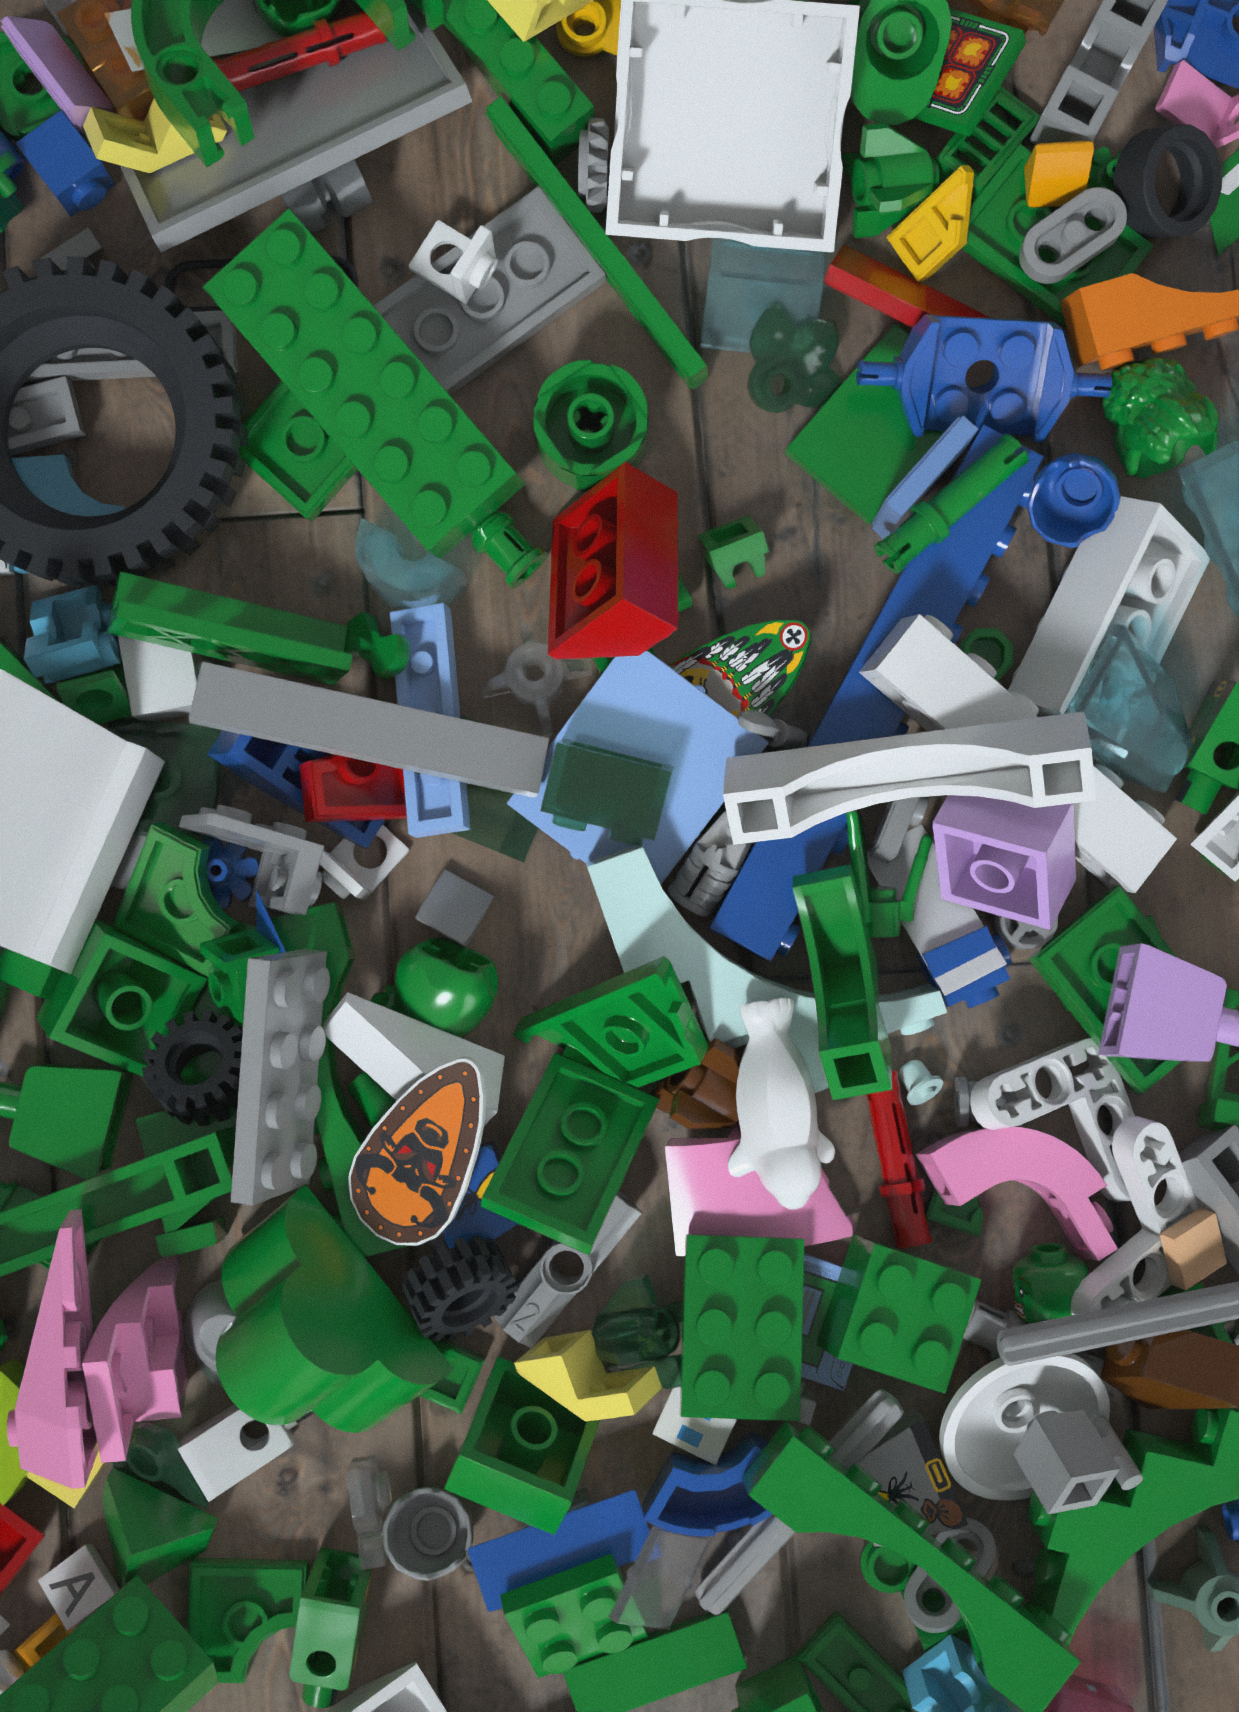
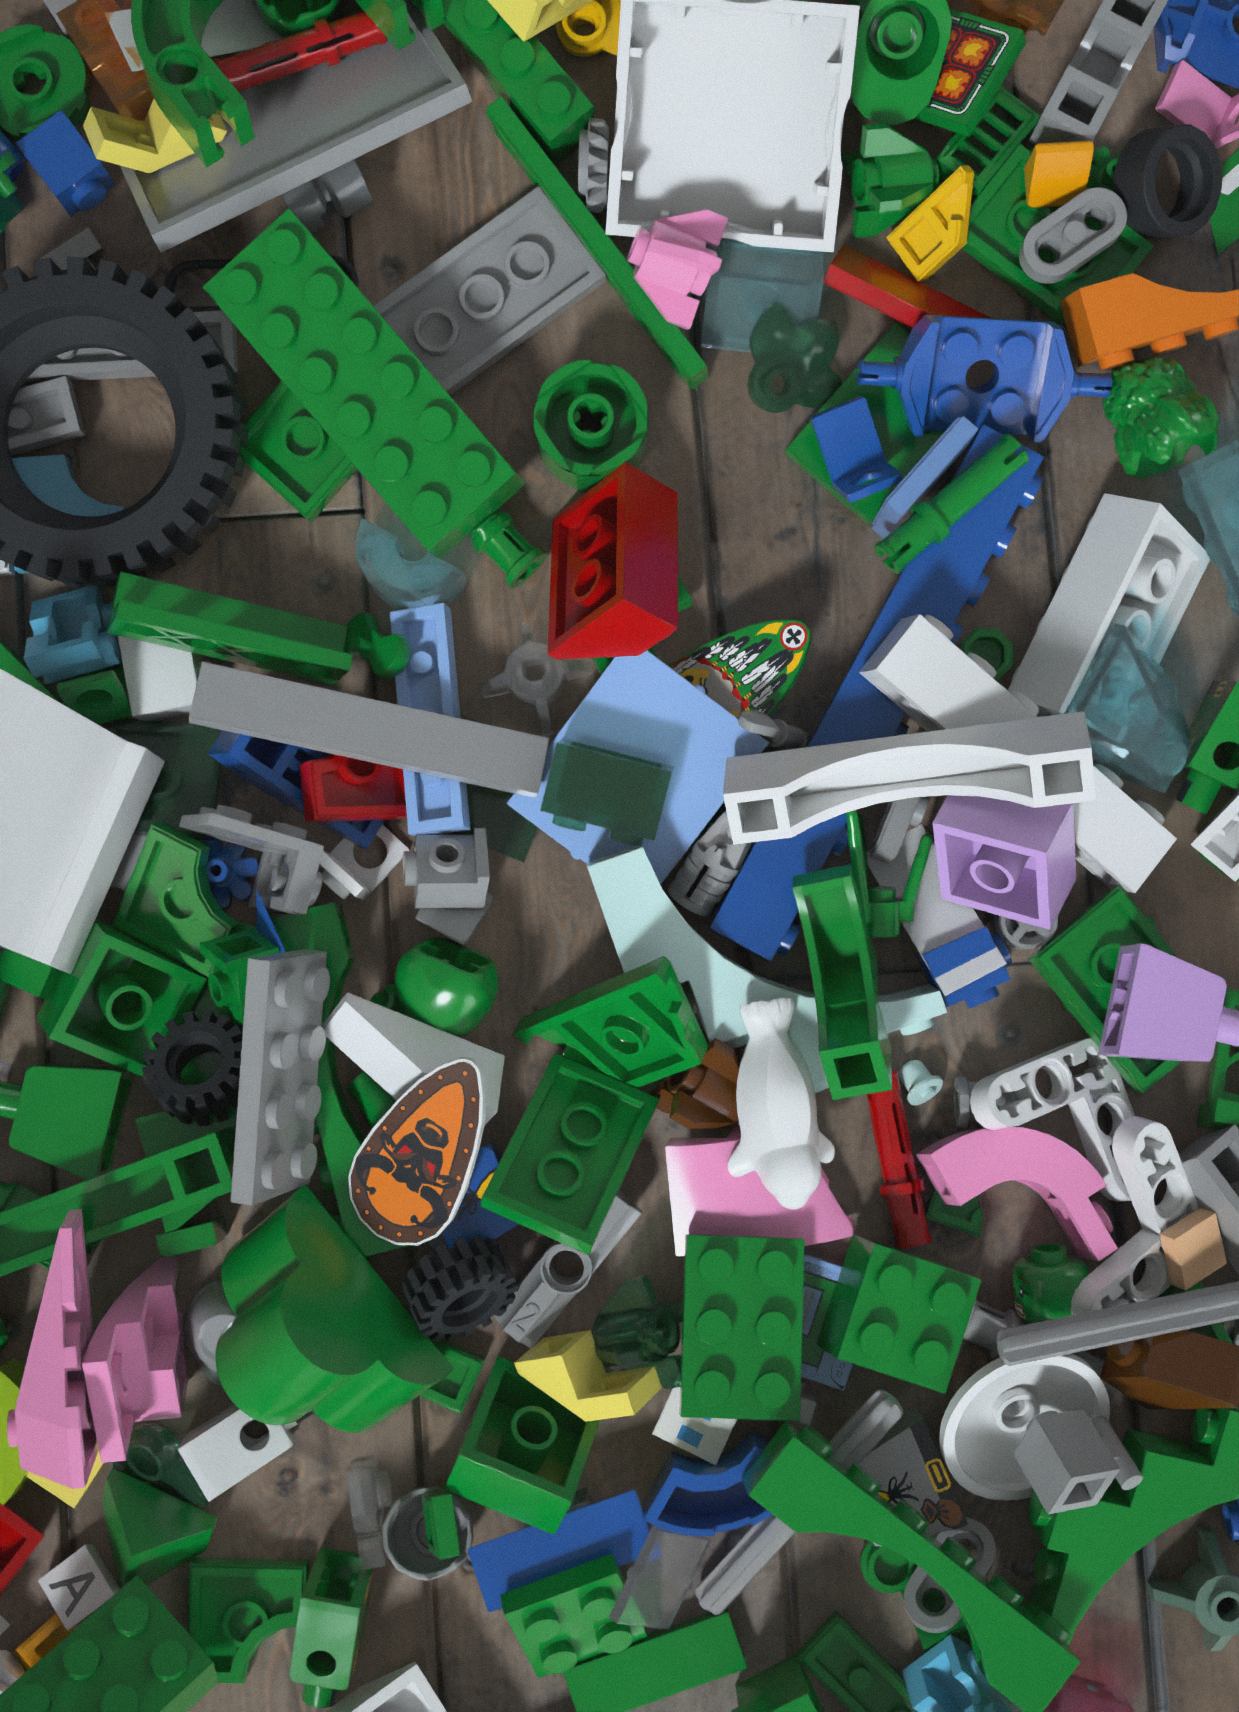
(56, 68): lavender slope -> none
(440, 1523): none -> green tile
(448, 870): none -> light grey brick
(470, 271): white bracket -> none
(675, 261): none -> bright pink brick
(734, 544): green tile -> none
(853, 450): none -> blue bracket
(1073, 499): blue hair -> none

